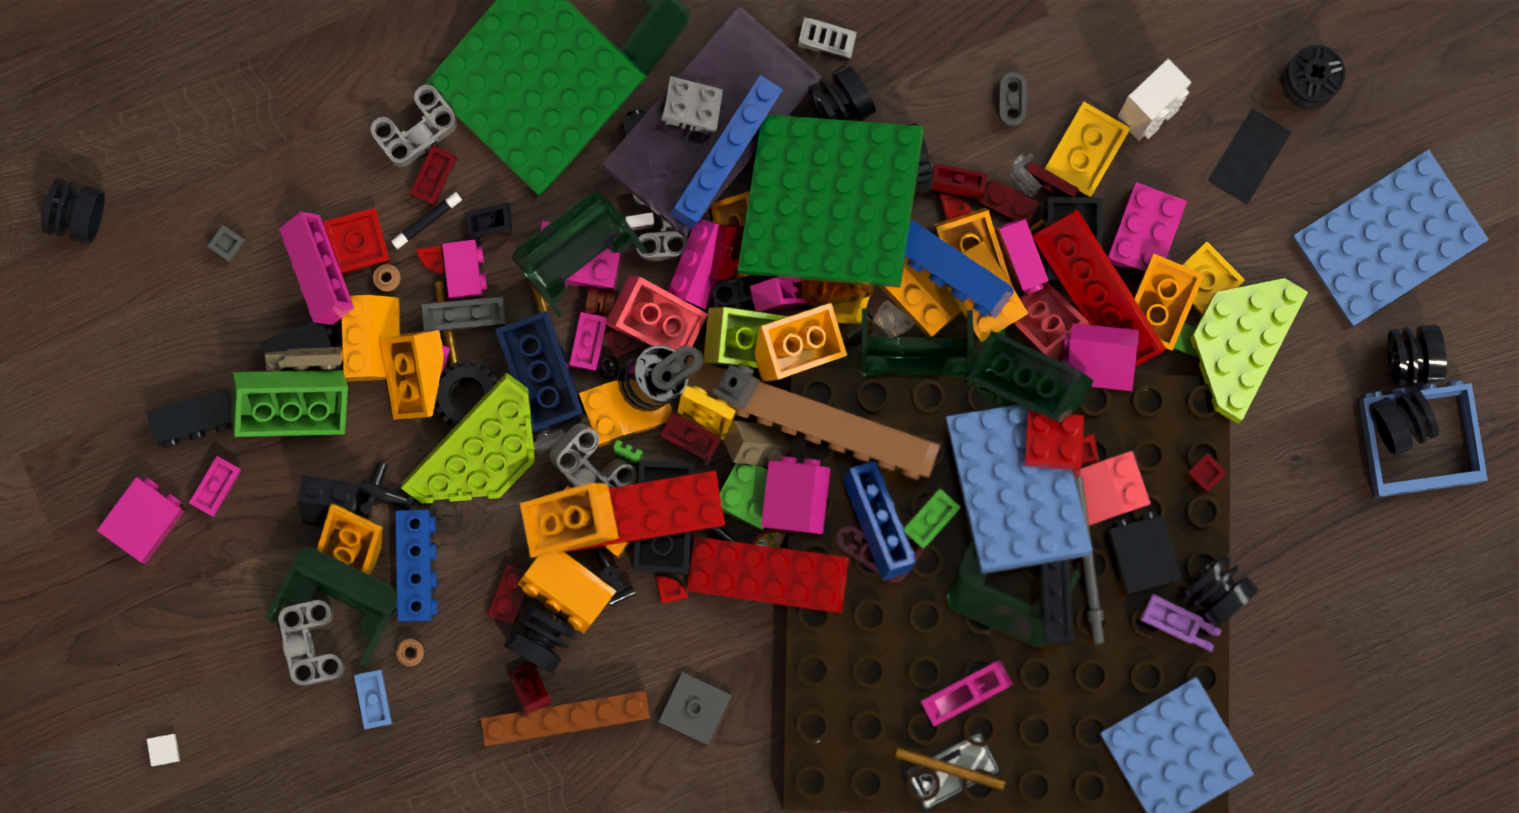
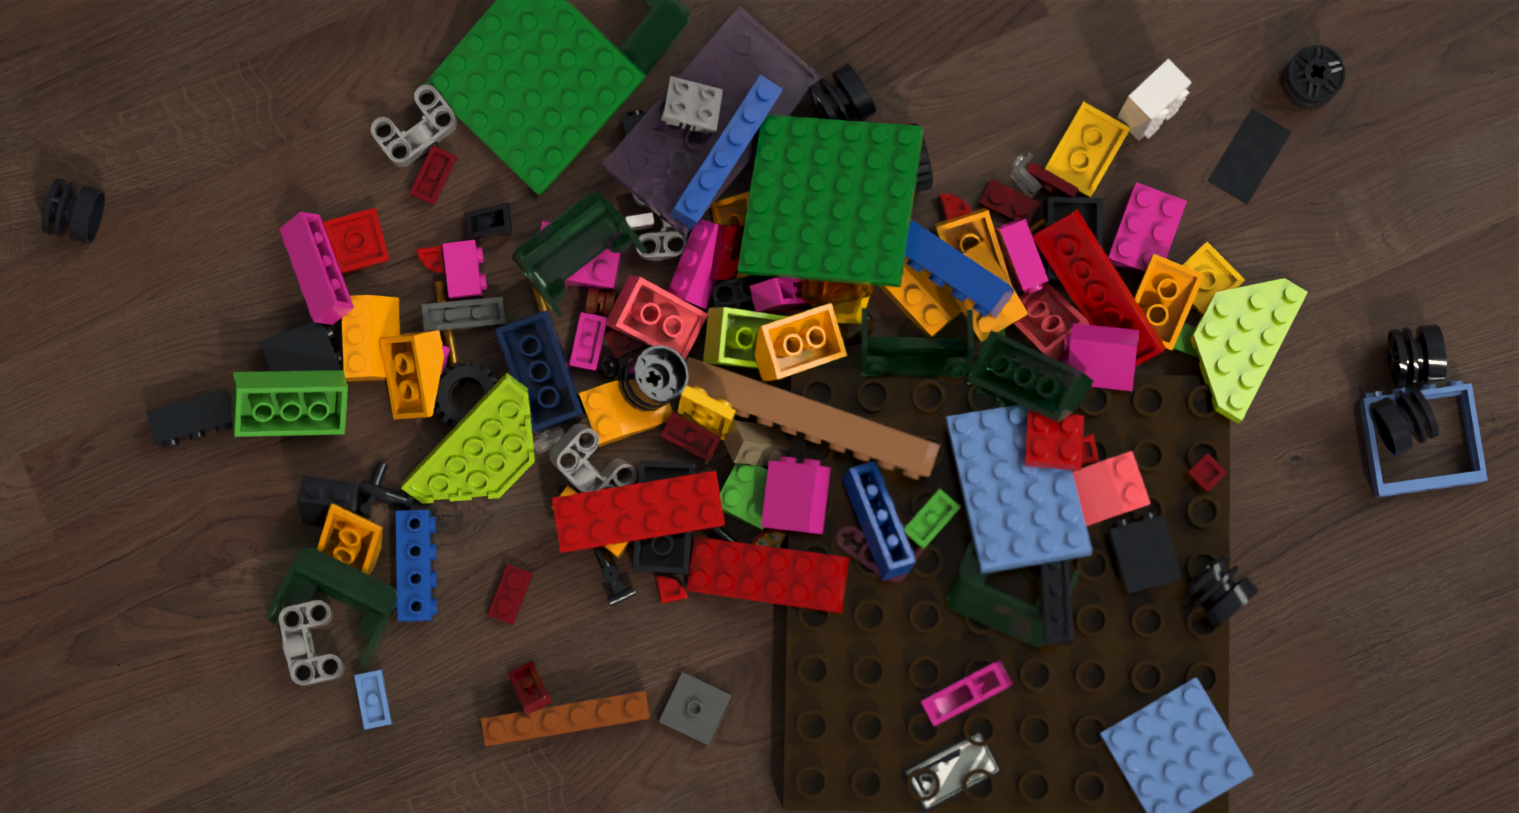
(141, 519): dark pink brick -> none
(163, 750): white tile -> none
(215, 486): dark pink plate -> none
(226, 243): dark grey plate -> none
(304, 358): dark tan hinge -> none
(386, 286): medium nougat plate -> none
(403, 646): medium nougat plate -> none
(426, 220): black bar -> none
(540, 639): black wheel -> none
(567, 589): light orange slope -> none
(569, 519): light orange slope -> none
(628, 453): bright green tile -> none
(678, 368): dark grey plate -> none
(742, 392): dark grey brick -> none
(829, 29): light grey slope -> none
(892, 319): clear bracket -> none
(950, 768): pearl gold bar -> none
(959, 181): dark red plate -> none
(1013, 100): dark grey plate -> none
(1094, 614): dark grey bar -> none
(1177, 622): medium lavender hinge -> none
(1390, 238): medium blue plate -> none

